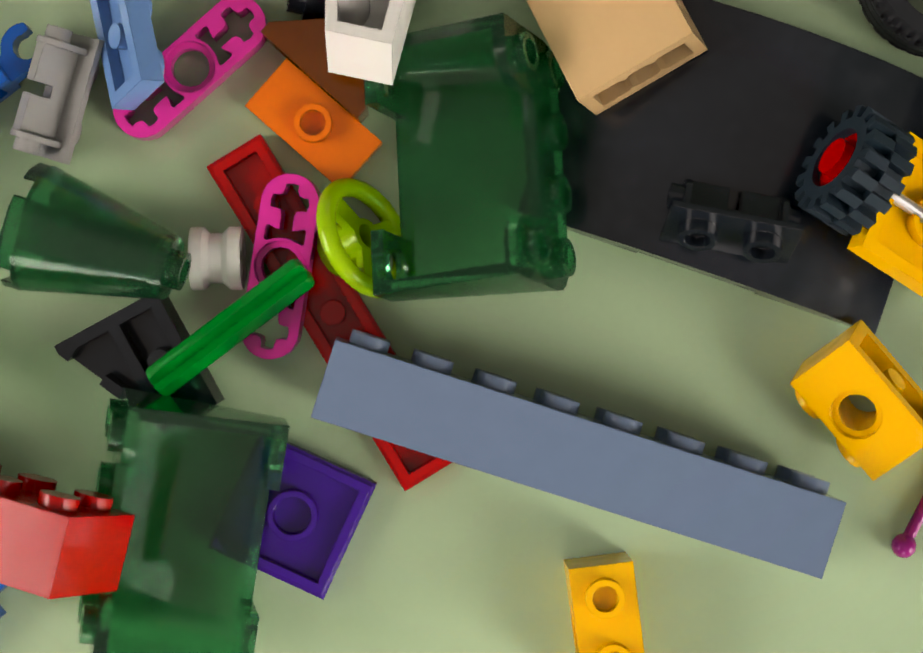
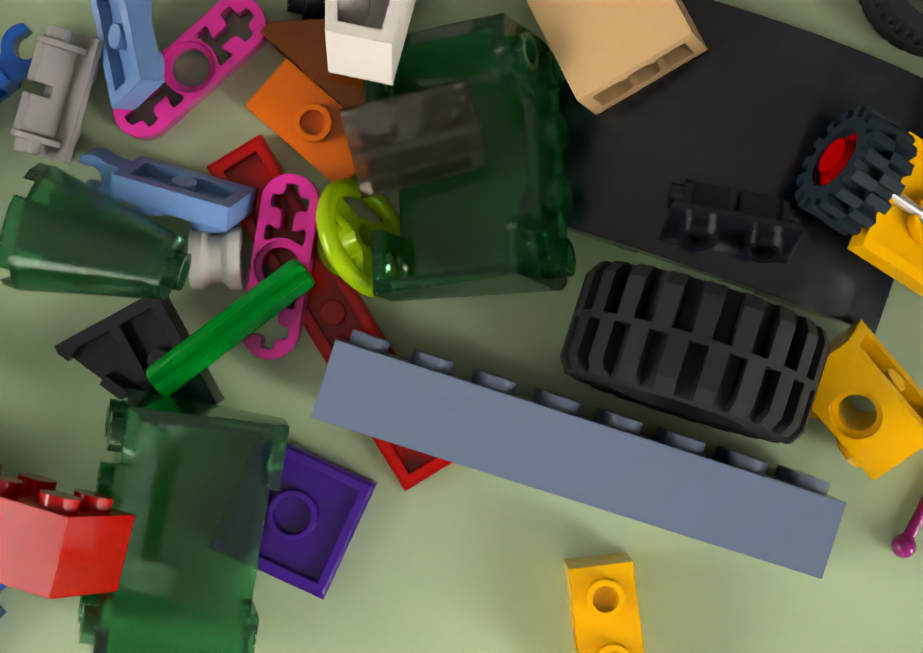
(164, 189): none -> medium blue plate
(414, 138): none -> clear smoke brick
(695, 350): none -> black tyre

